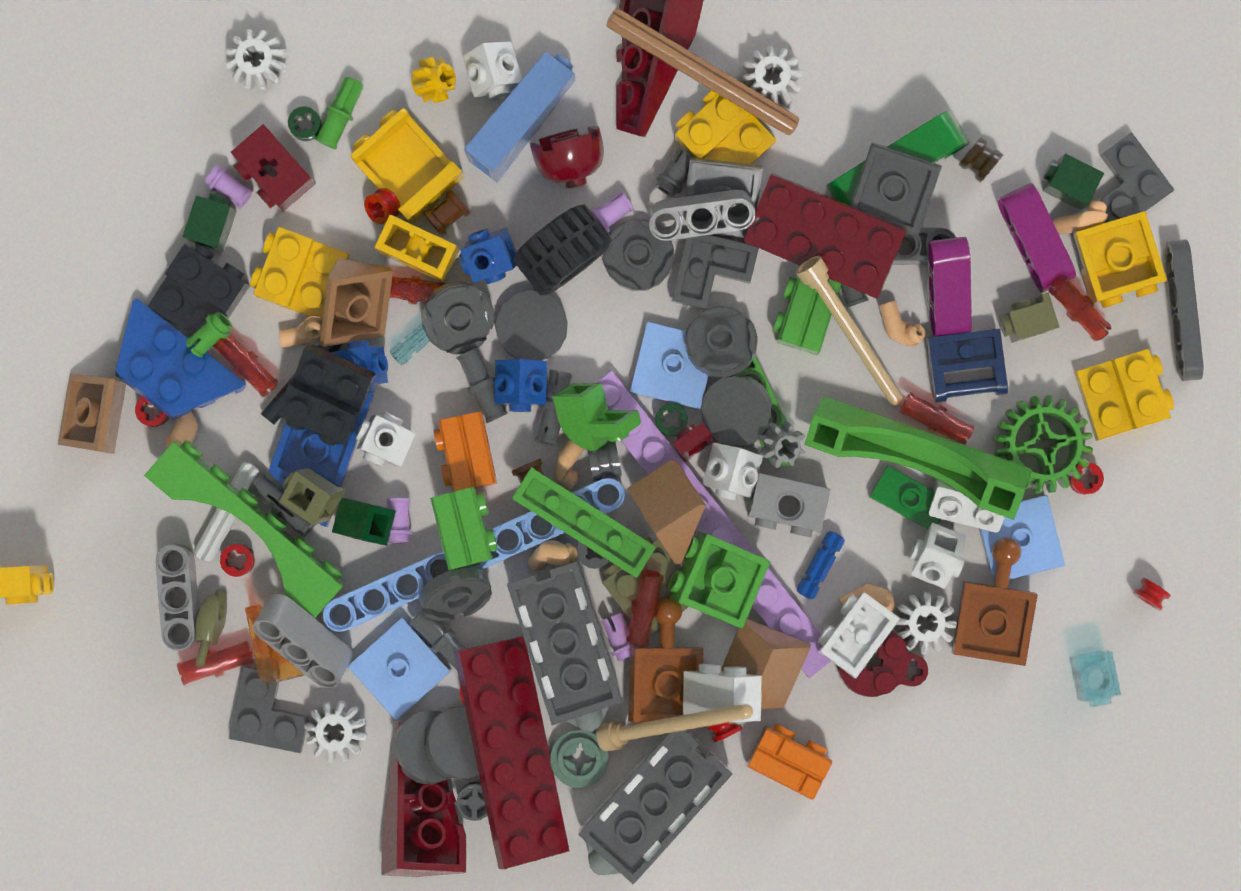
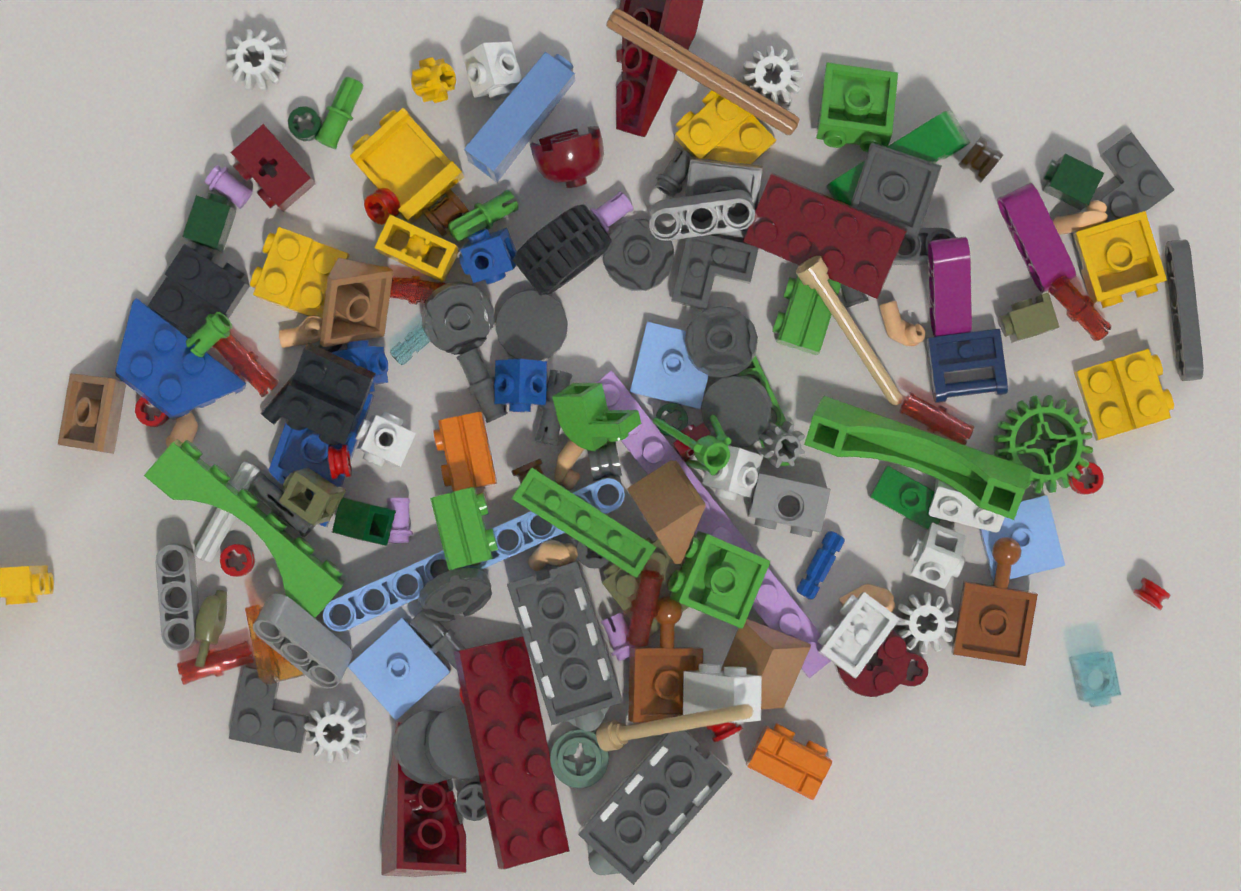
(339, 461): none -> red bush
(482, 216): none -> bright green axle
(709, 450): none -> bright green plant
(857, 106): none -> bright green plate

